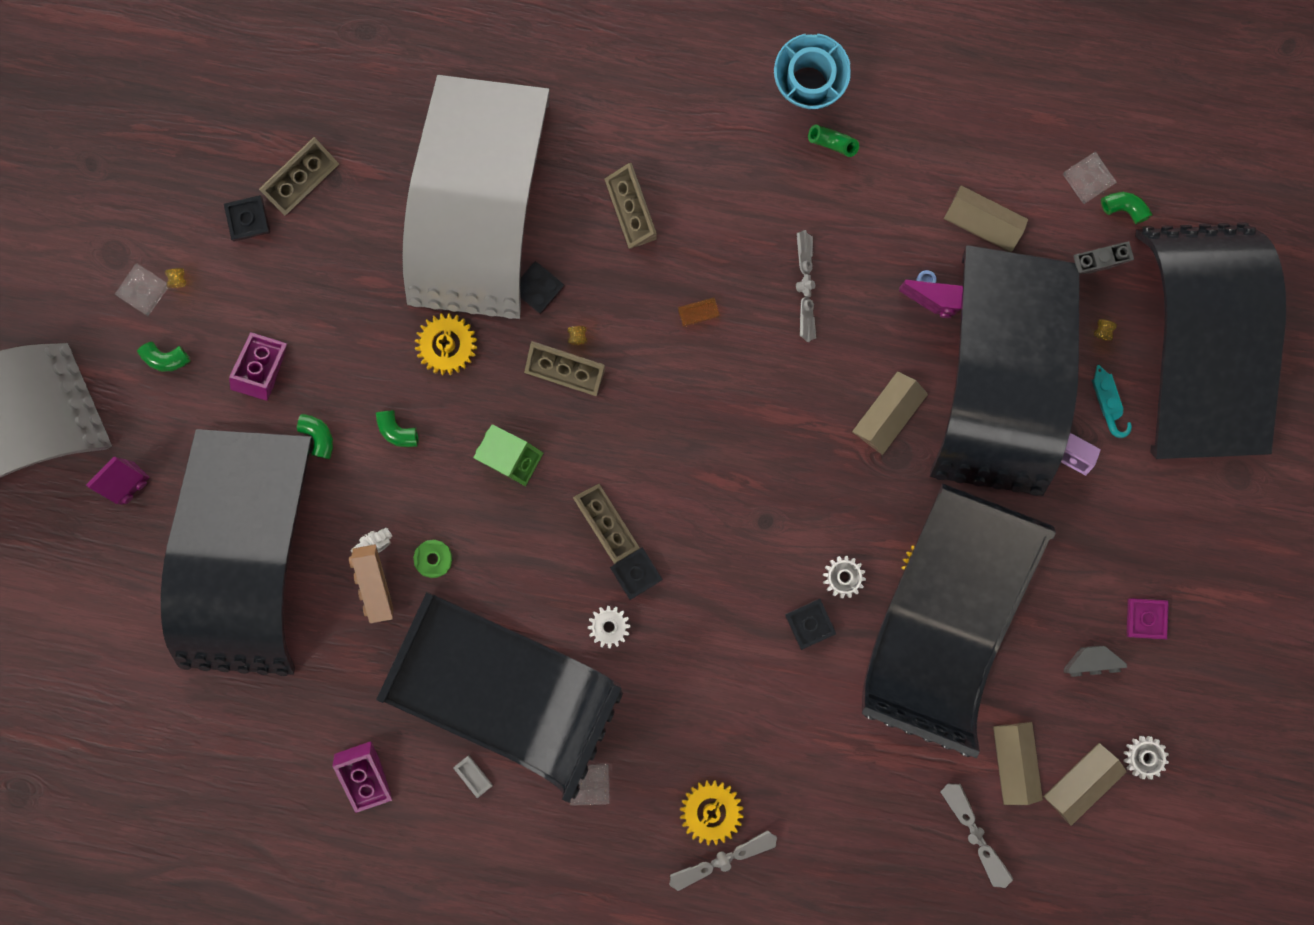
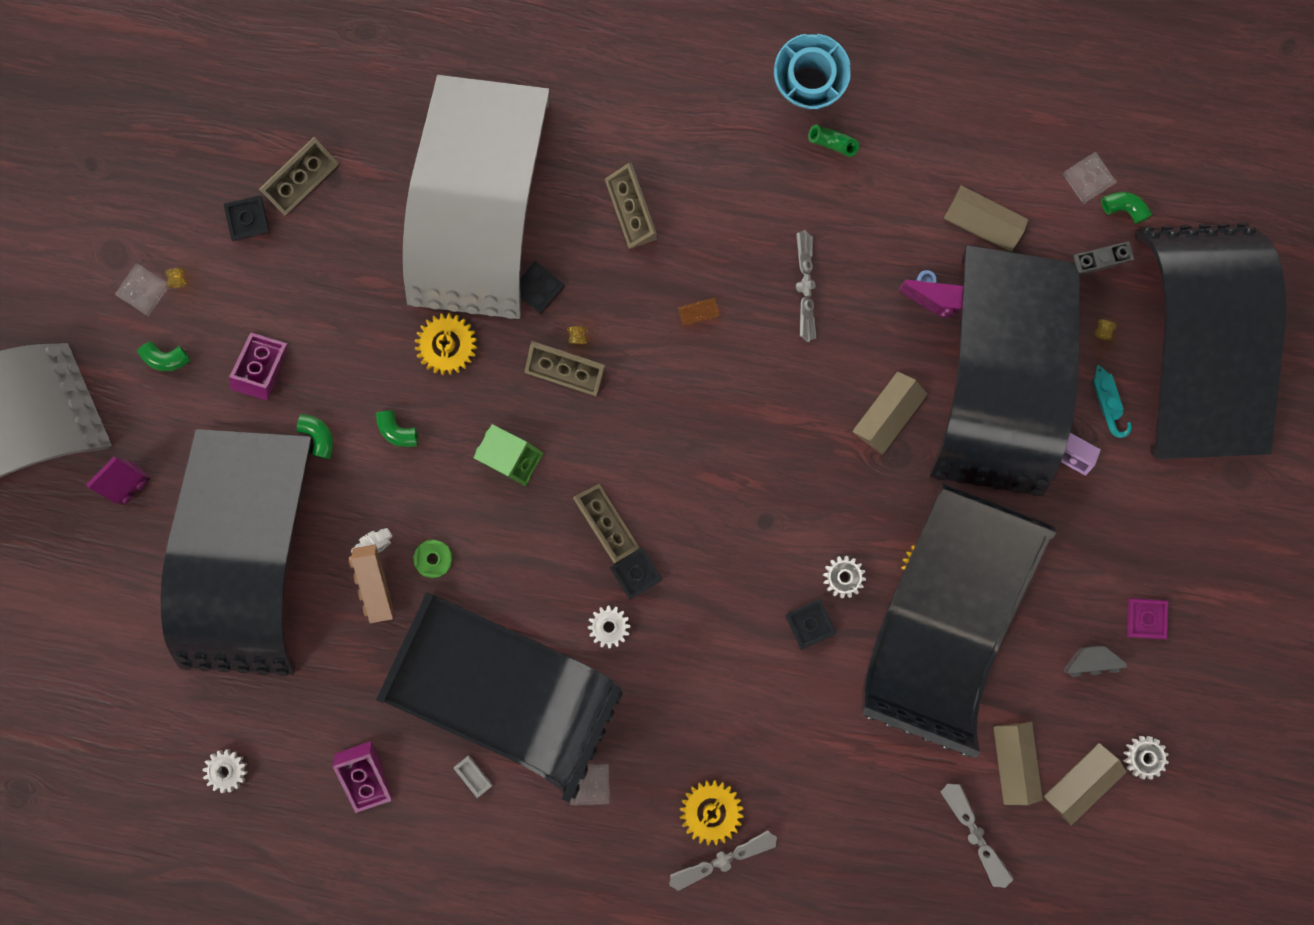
(232, 763): none -> white gear

